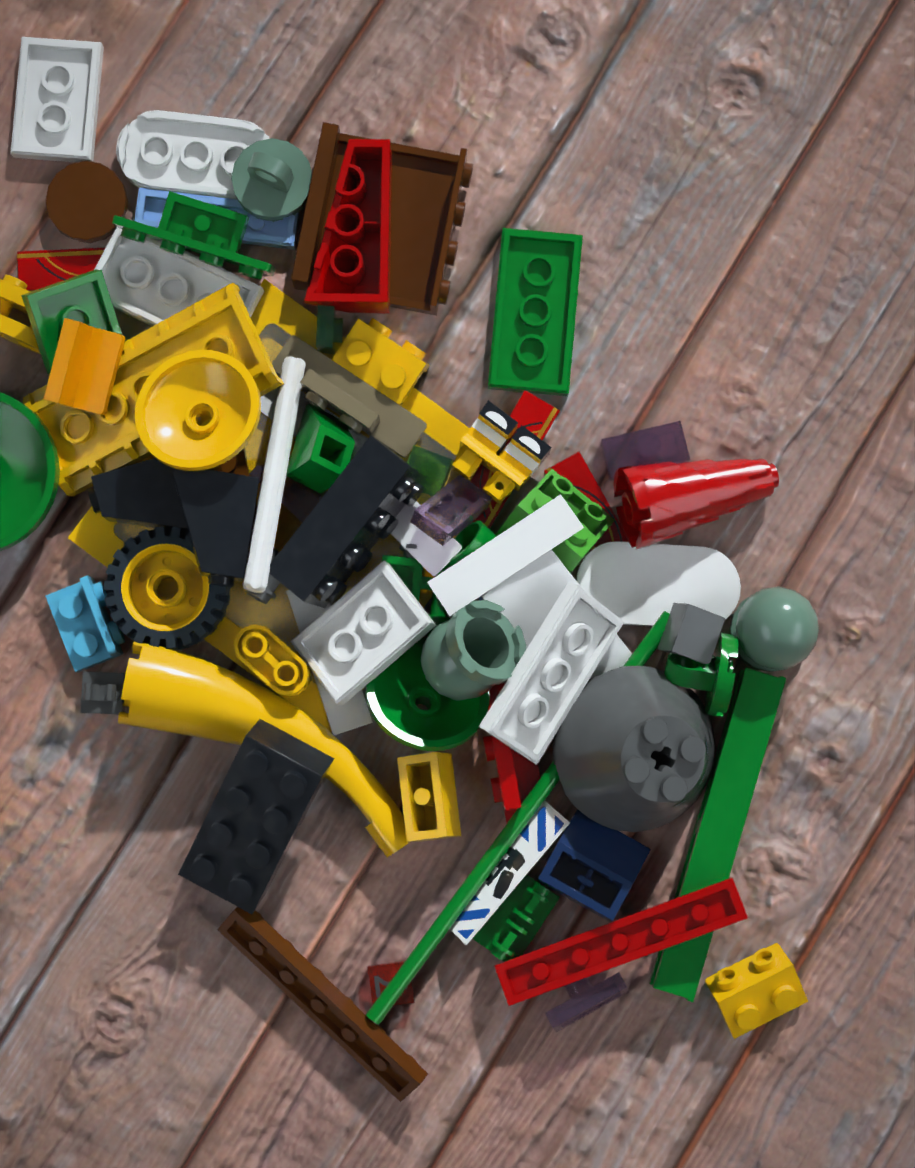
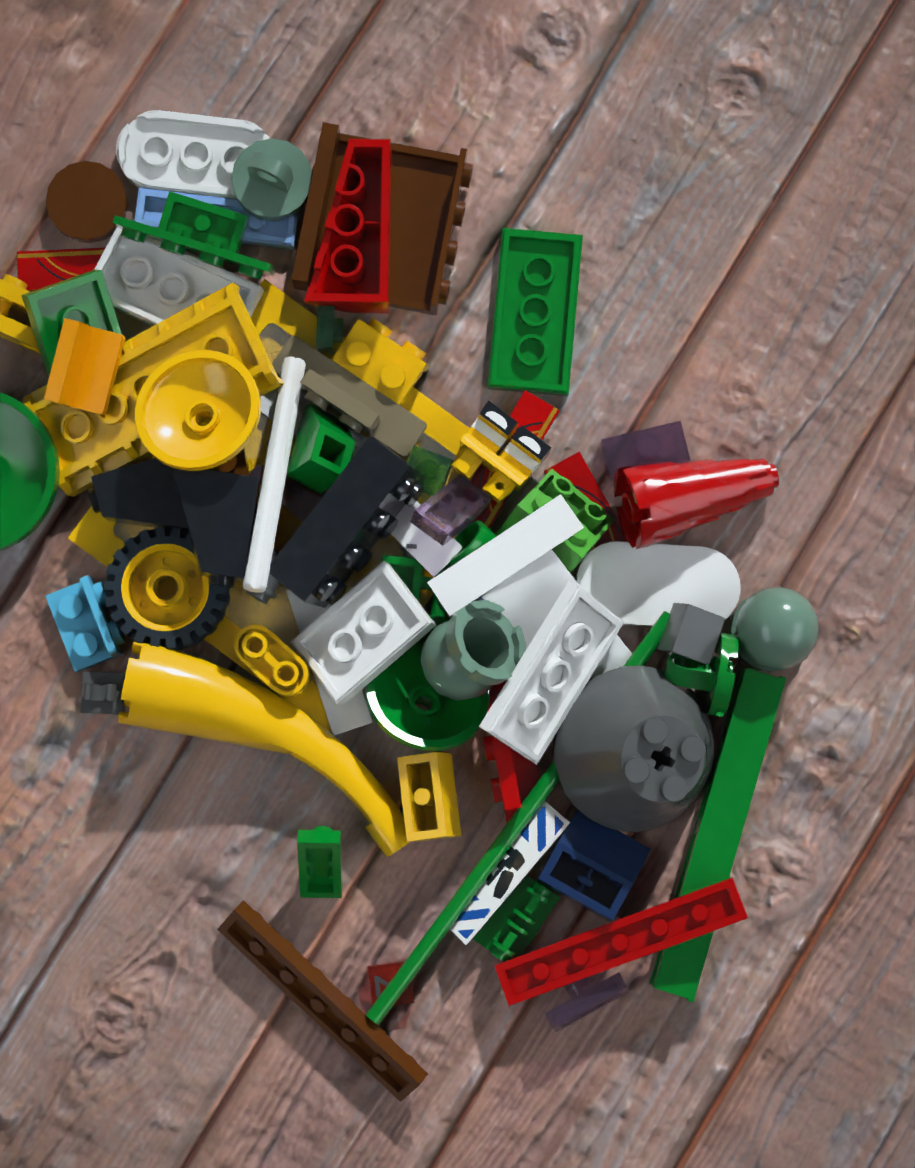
(57, 99): white tile -> none
(255, 815): black brick -> none
(320, 863): none -> green tile
(756, 990): yellow bracket -> none

